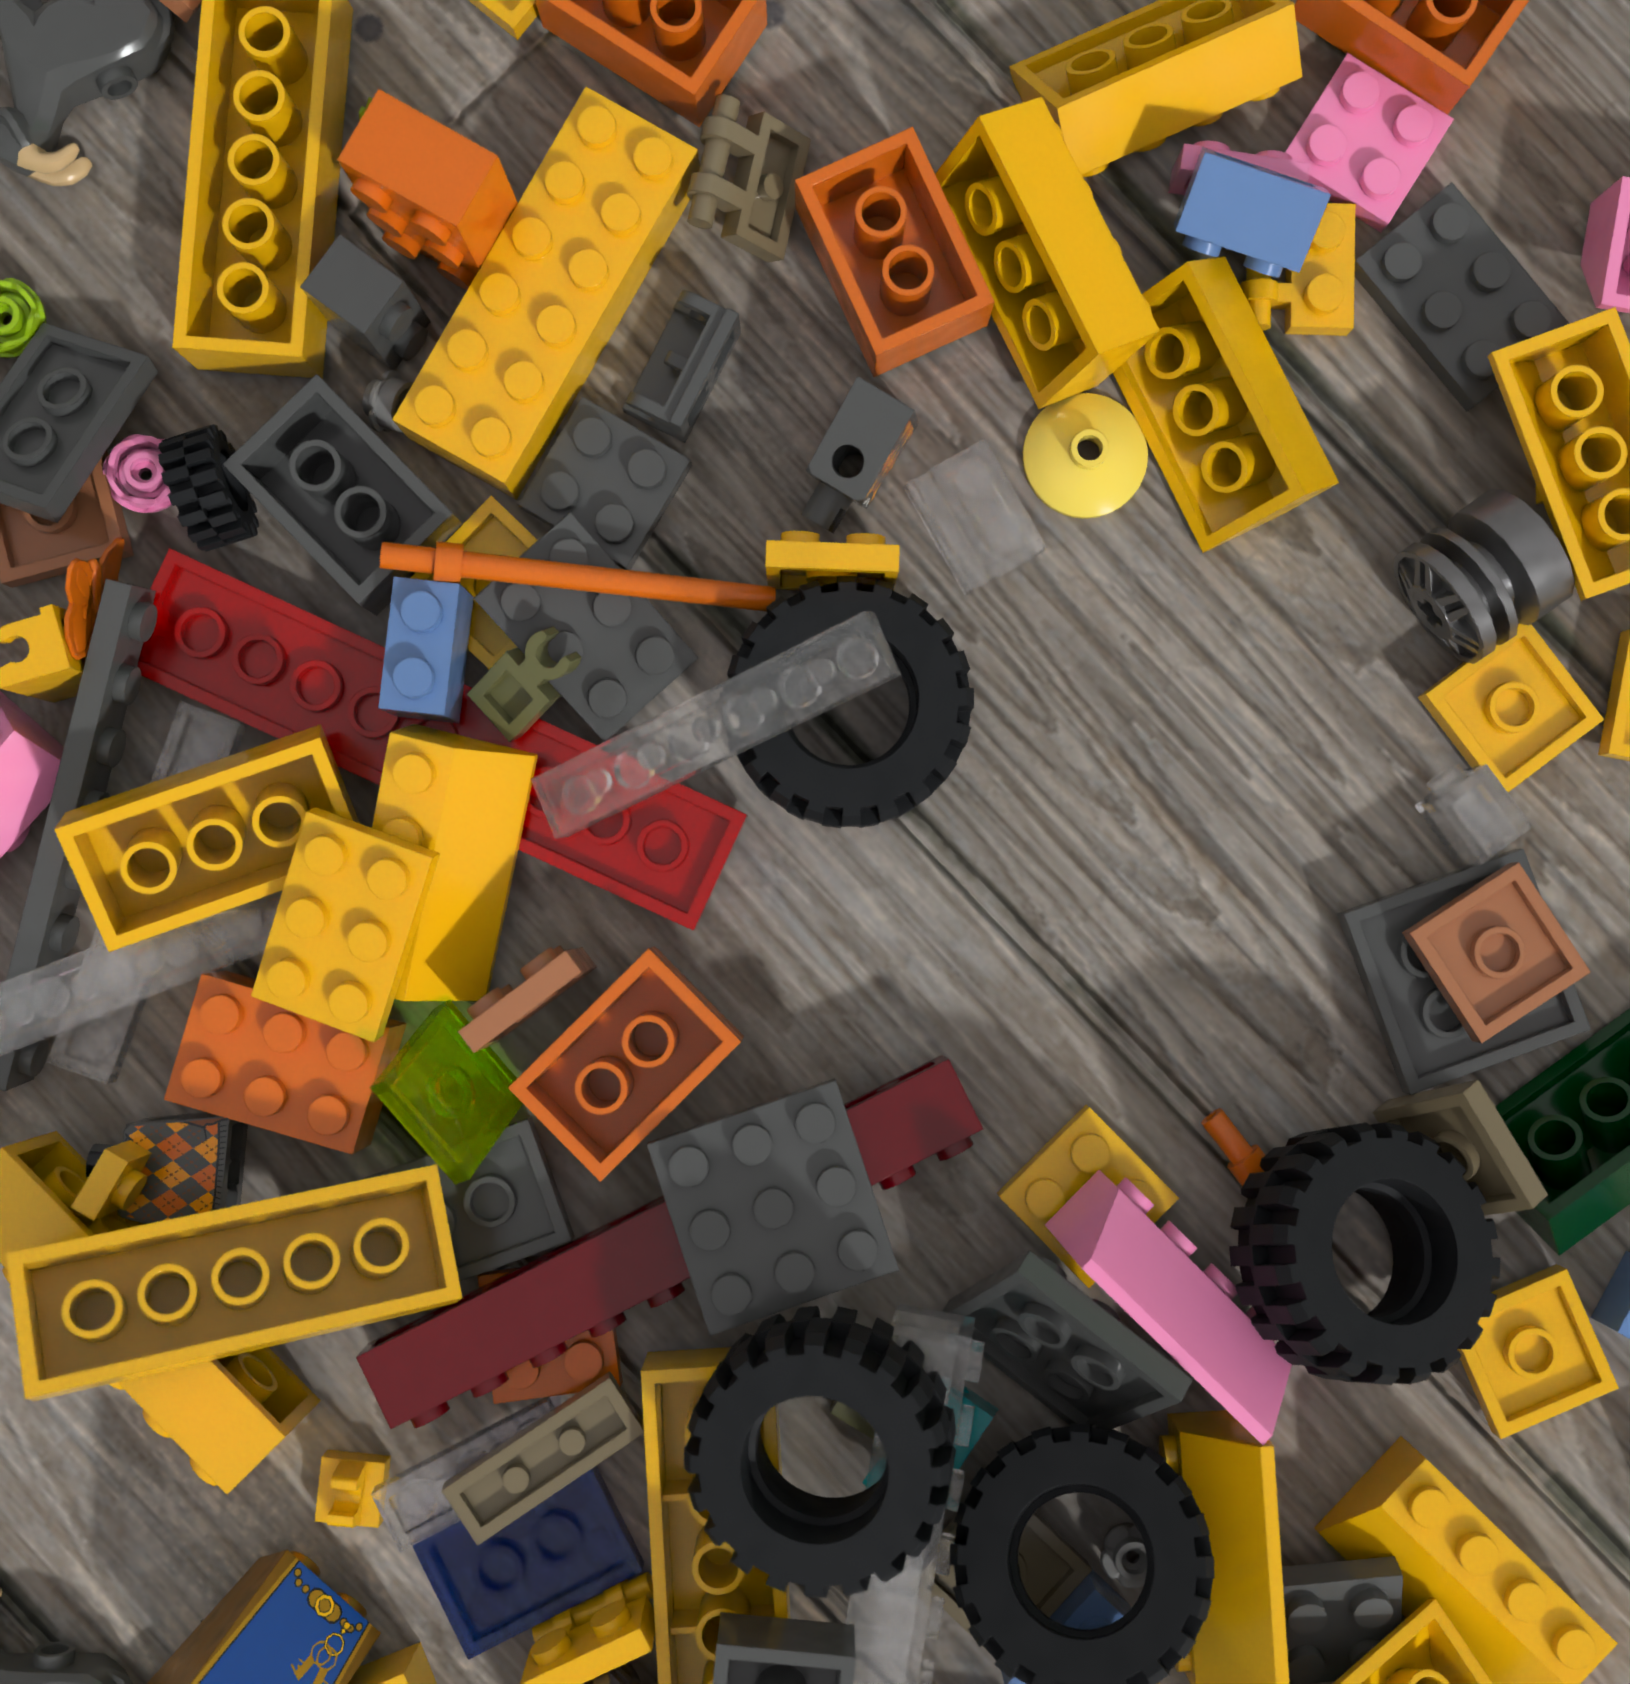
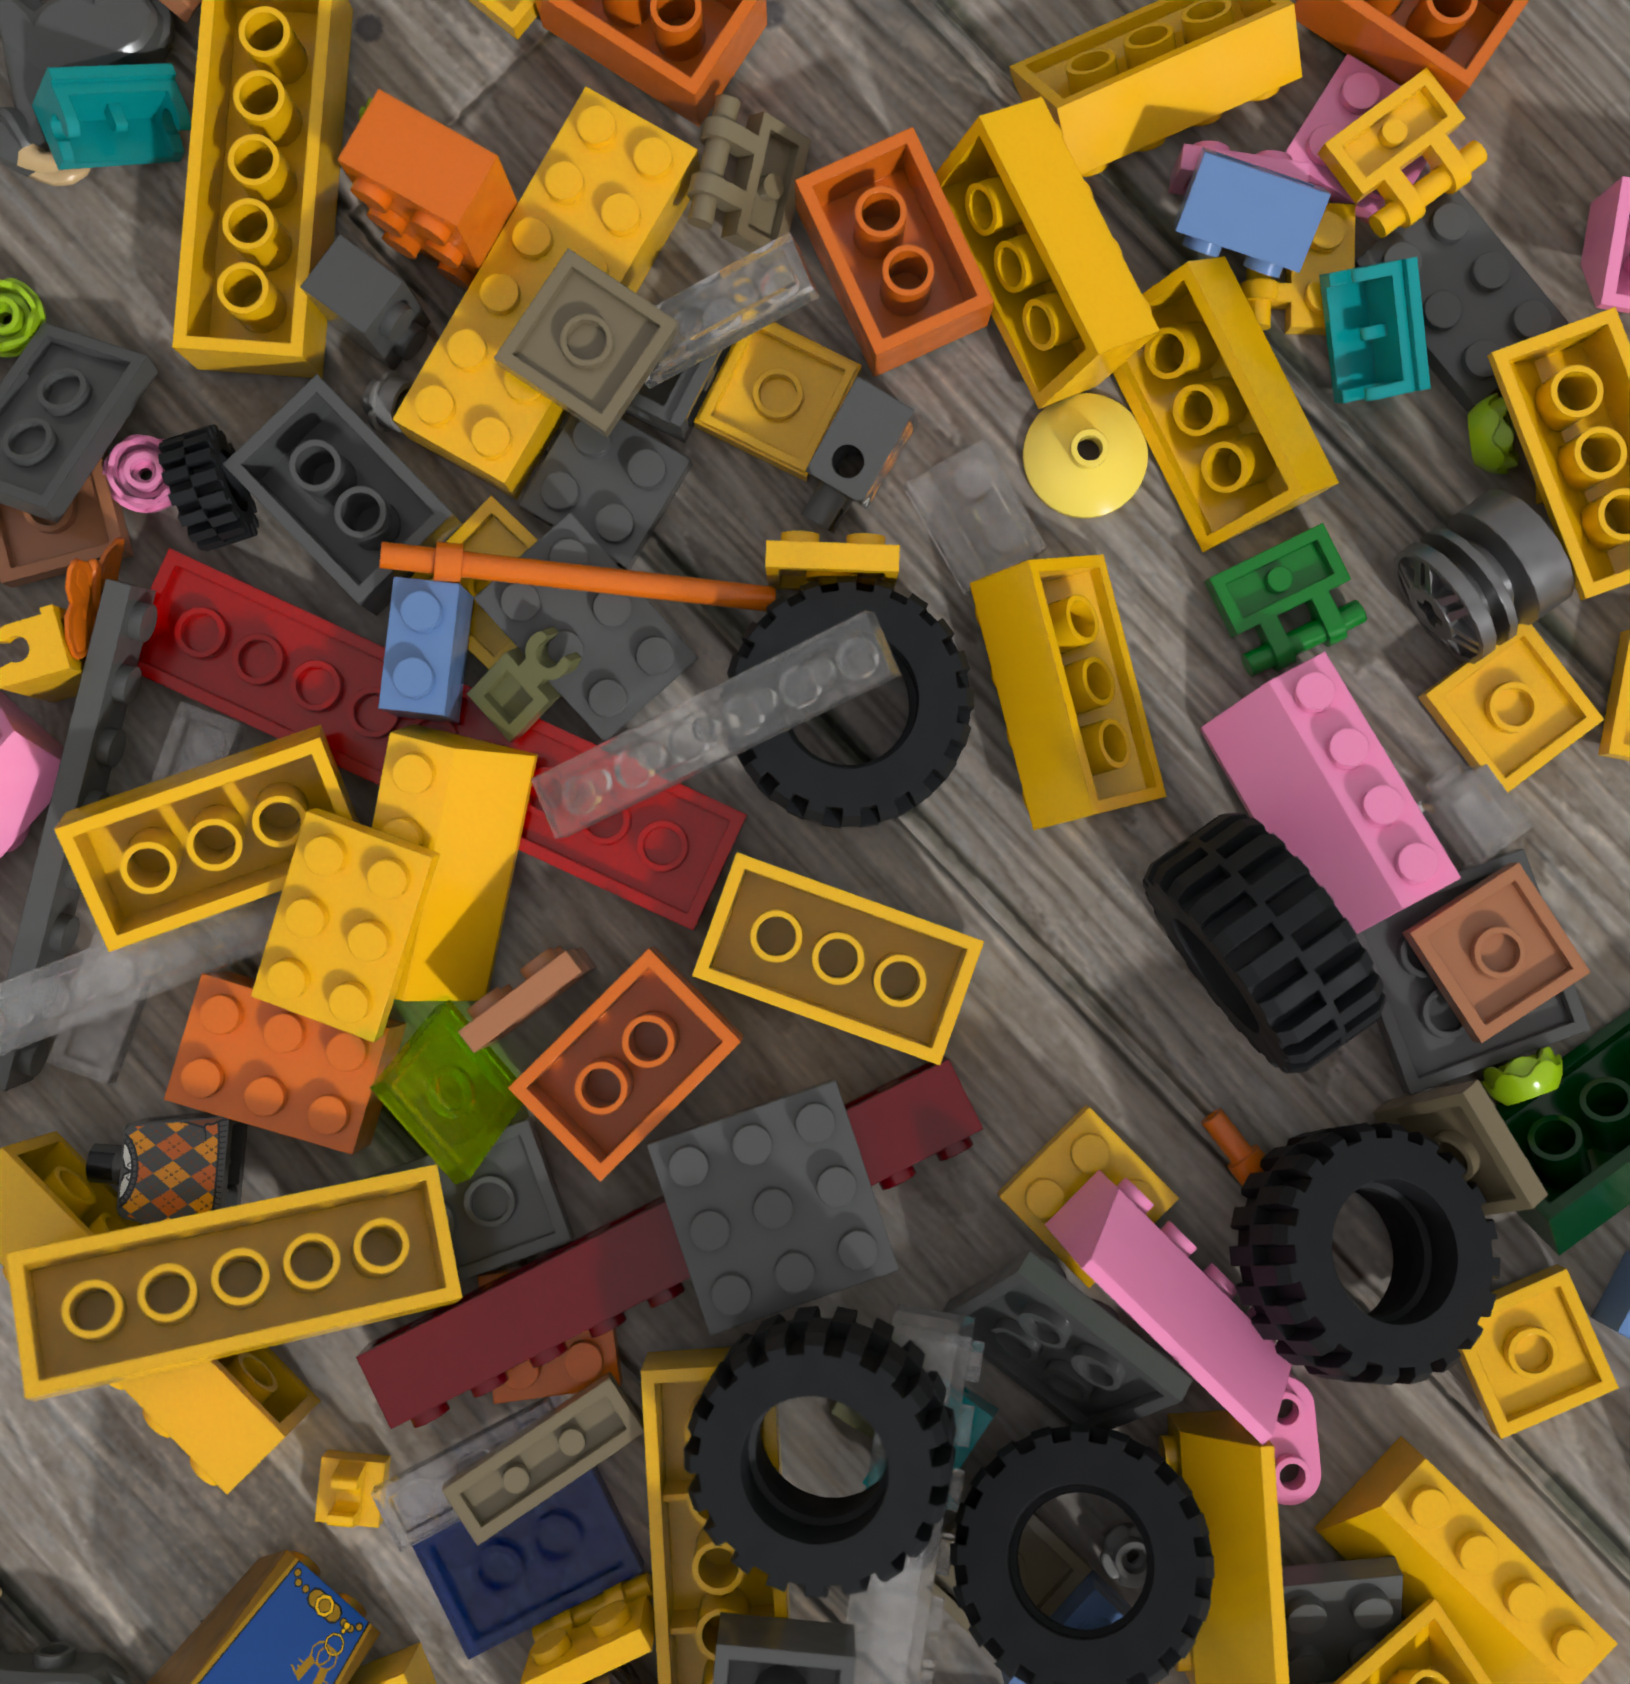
(112, 115): none -> teal hinge
(113, 1181): yellow plate -> none
(587, 343): none -> dark tan plate
(734, 304): none -> clear plate
(777, 397): none -> yellow tile
(838, 958): none -> yellow brick
(1067, 688): none -> yellow slope
(1265, 941): none -> black tyre
(1278, 581): none -> green plate
(1297, 1443): none -> bright pink plate
(1330, 792): none -> bright pink slope
(1375, 331): none -> teal hinge
(1392, 136): none -> yellow plate
(1492, 436): none -> lime plate
(1524, 1077): none -> lime plate

